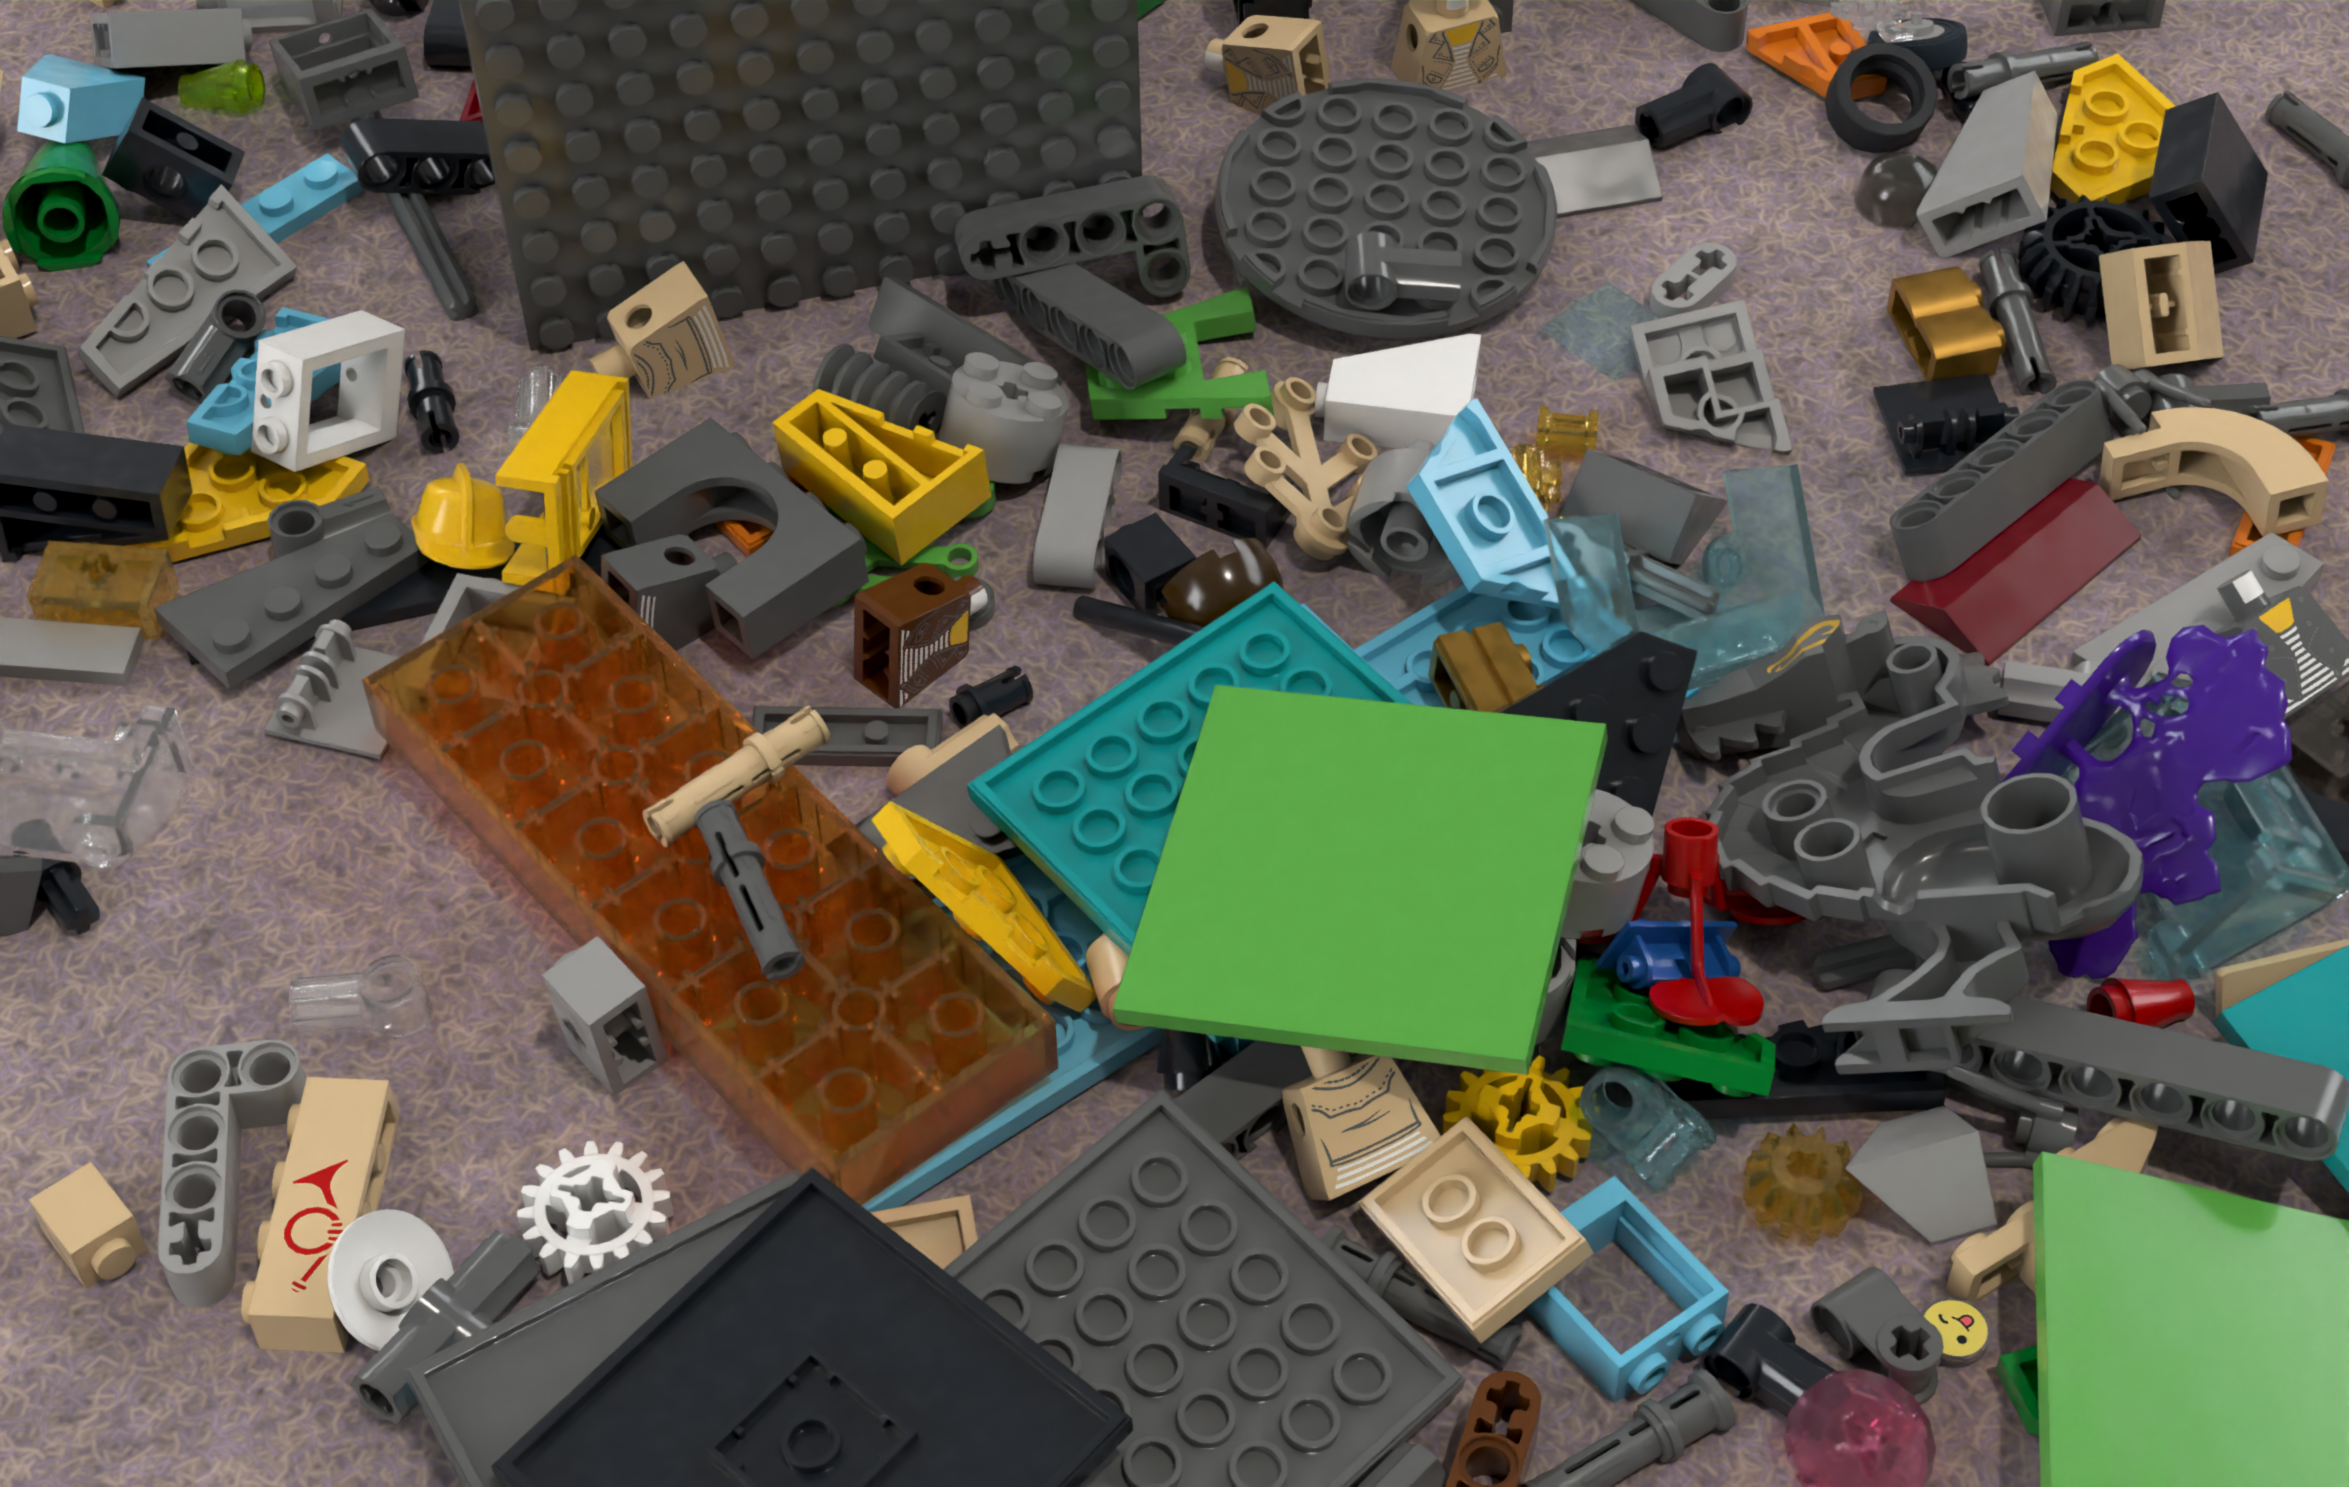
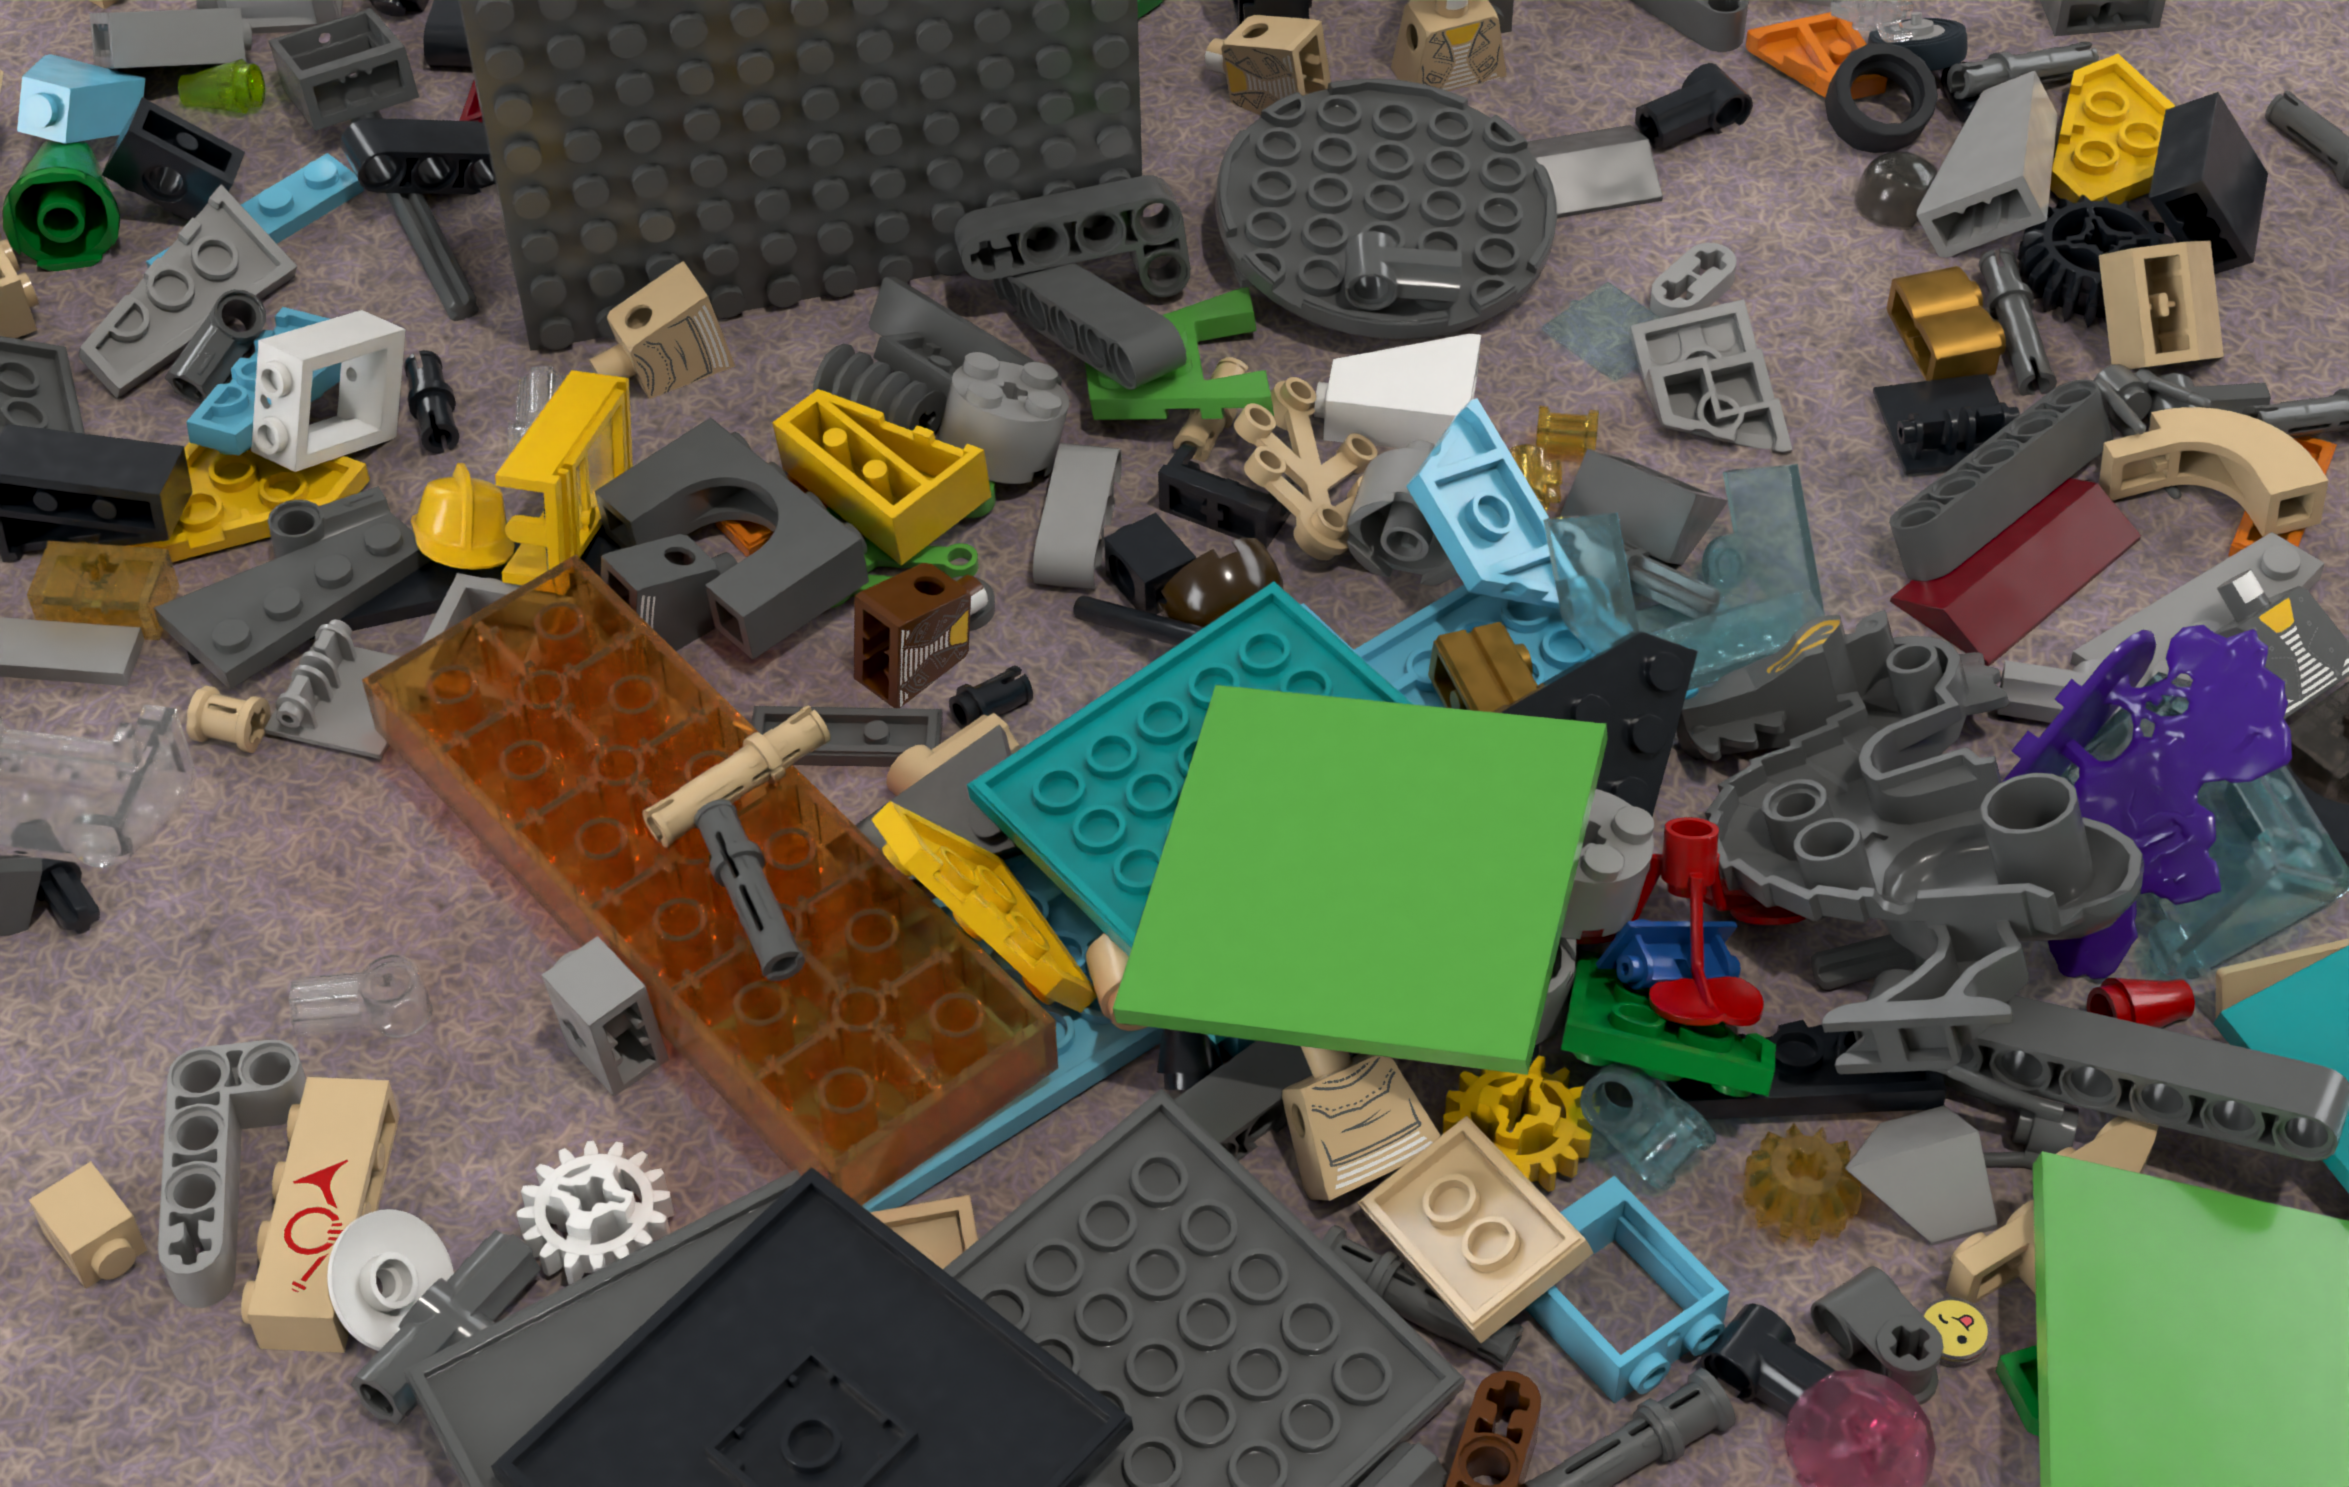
(227, 718): none -> tan bush

